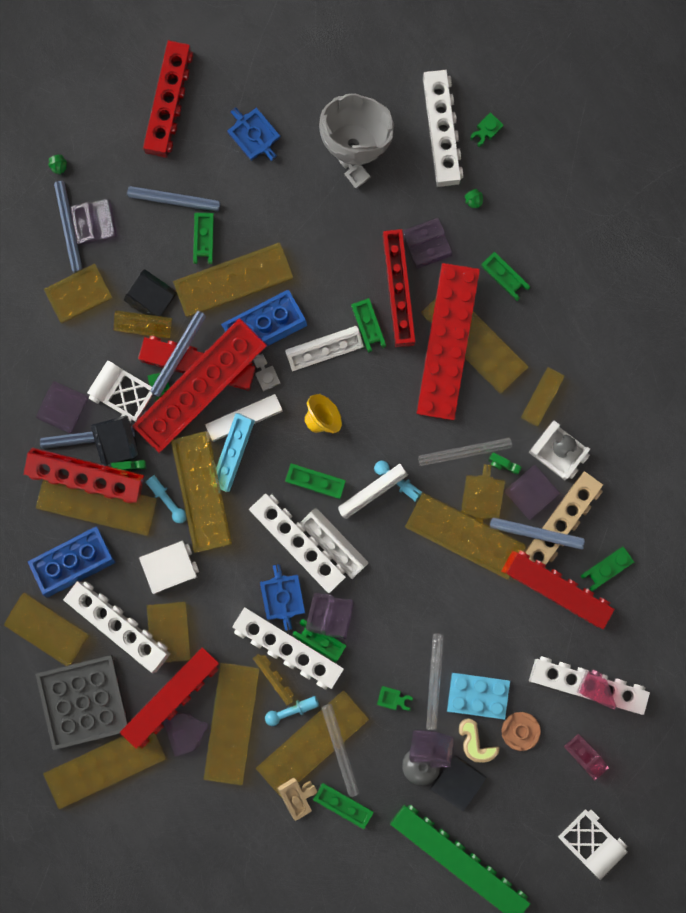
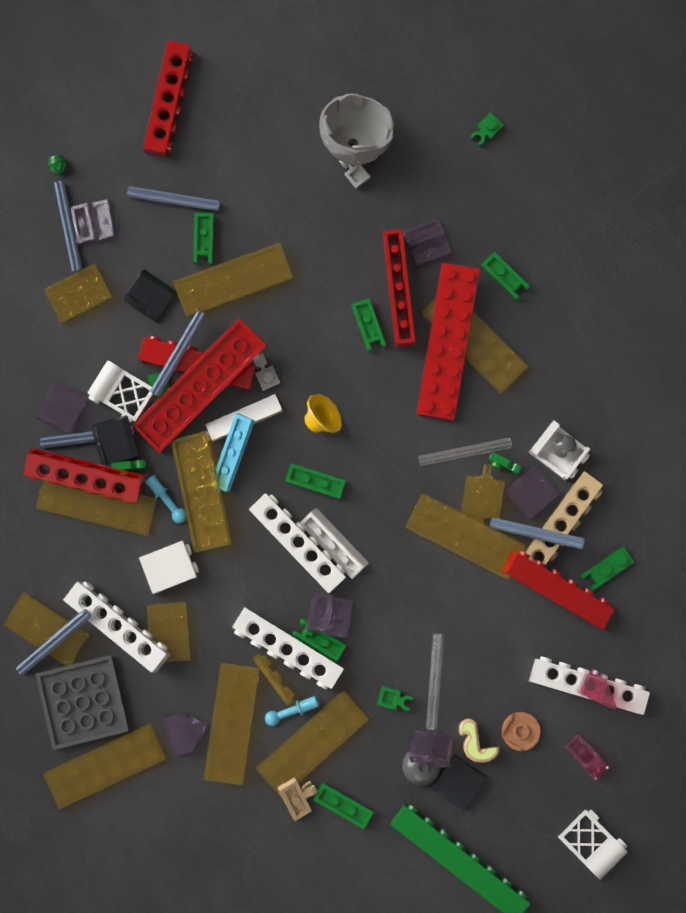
(53, 642): none -> sand blue axle
(71, 562): blue slope -> none
(142, 324): clear yellow plate -> none
(166, 701): red brick -> none
(253, 134): blue plate -> none
(272, 318): blue slope -> none
(282, 597): blue plate -> none
(324, 348): white slope -> none
(340, 750): clear axle -> none
(372, 491): white slope -> none
(382, 468): medium azure pin -> none
(440, 80): white brick -> none
(474, 198): green plate -> none
(478, 696): medium azure plate -> none
(542, 396): clear yellow plate -> none

